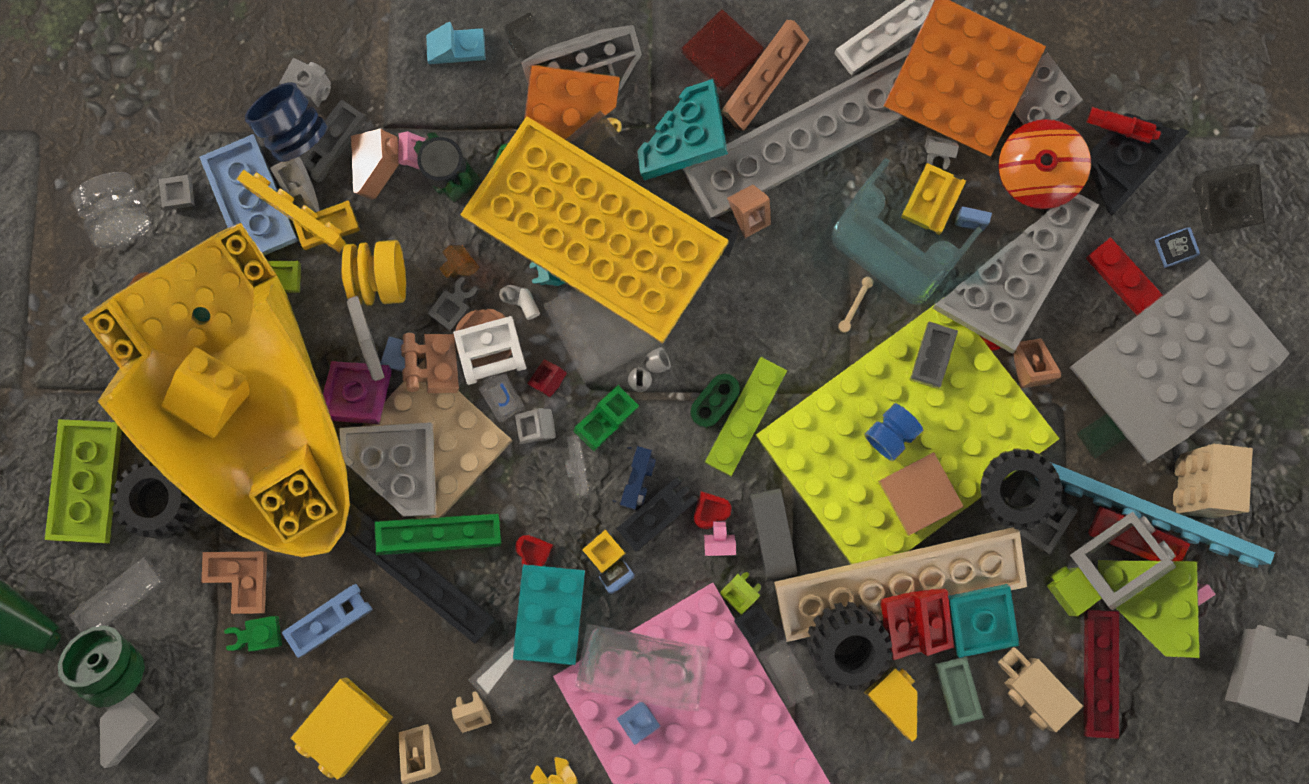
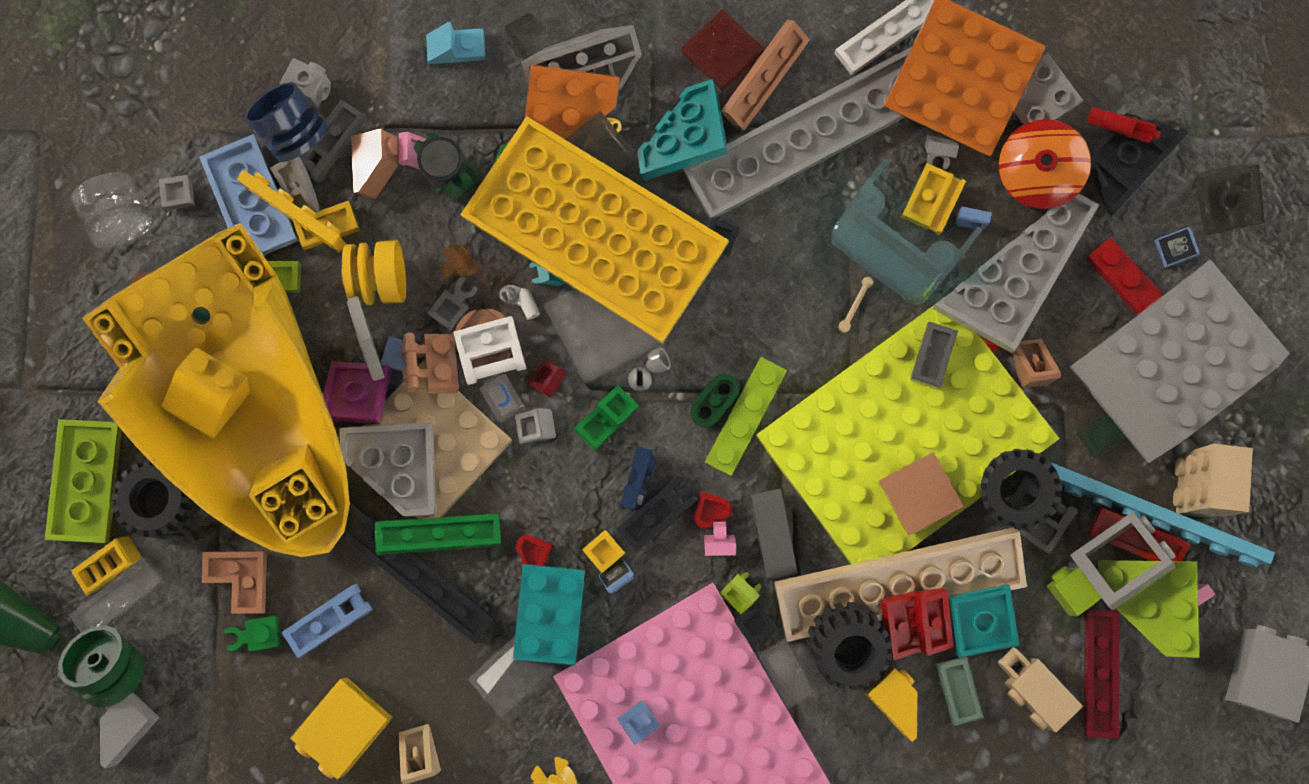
(122, 552): none -> yellow slope
(472, 714): tan tile -> none
(576, 467): clear plate -> none
(642, 668): clear windscreen -> none
(751, 210): nougat slope -> none
(897, 428): blue wheel -> none

